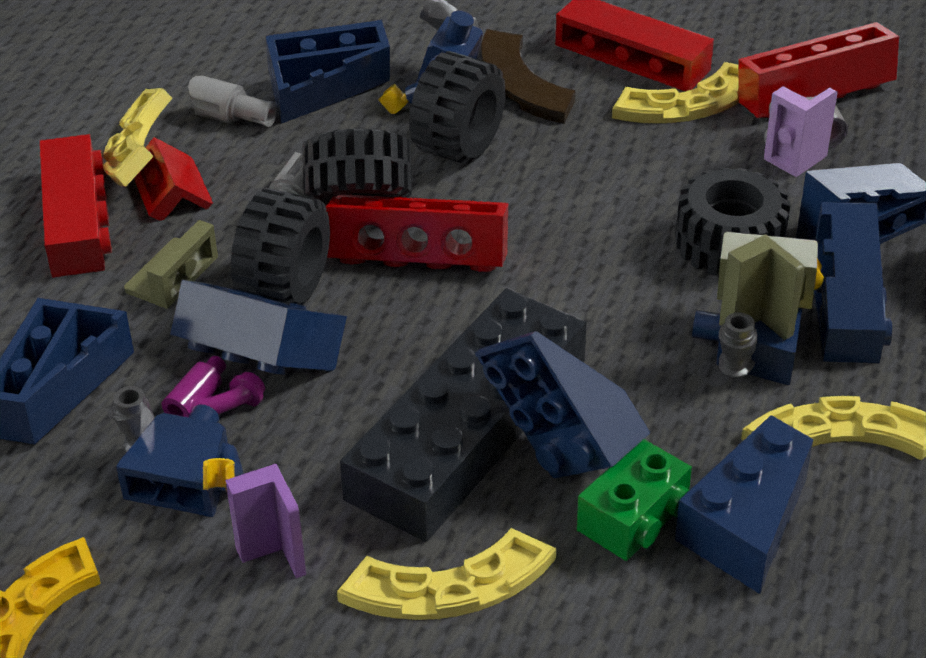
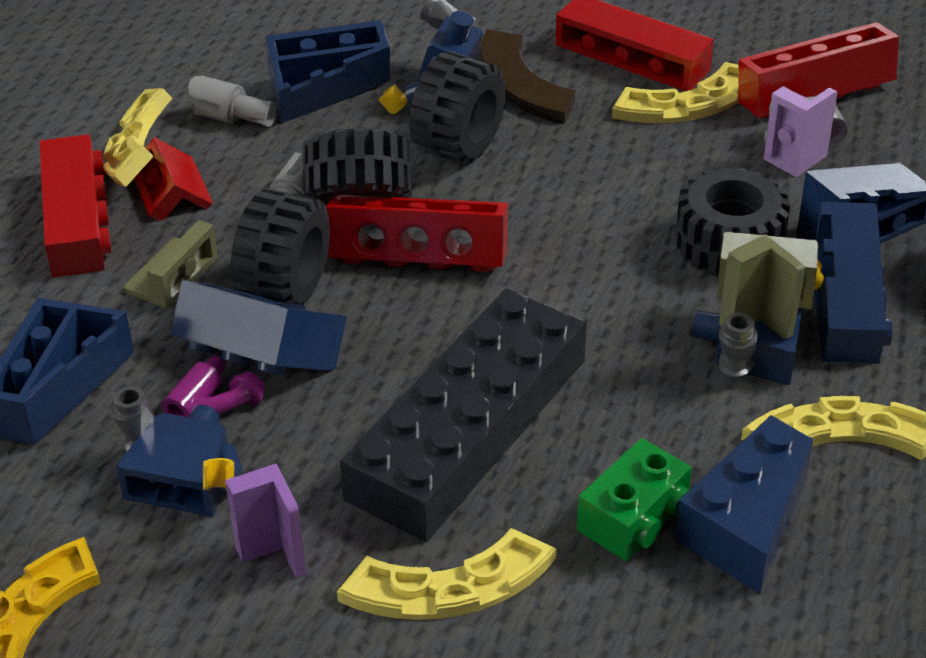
(562, 405): dark blue slope -> none

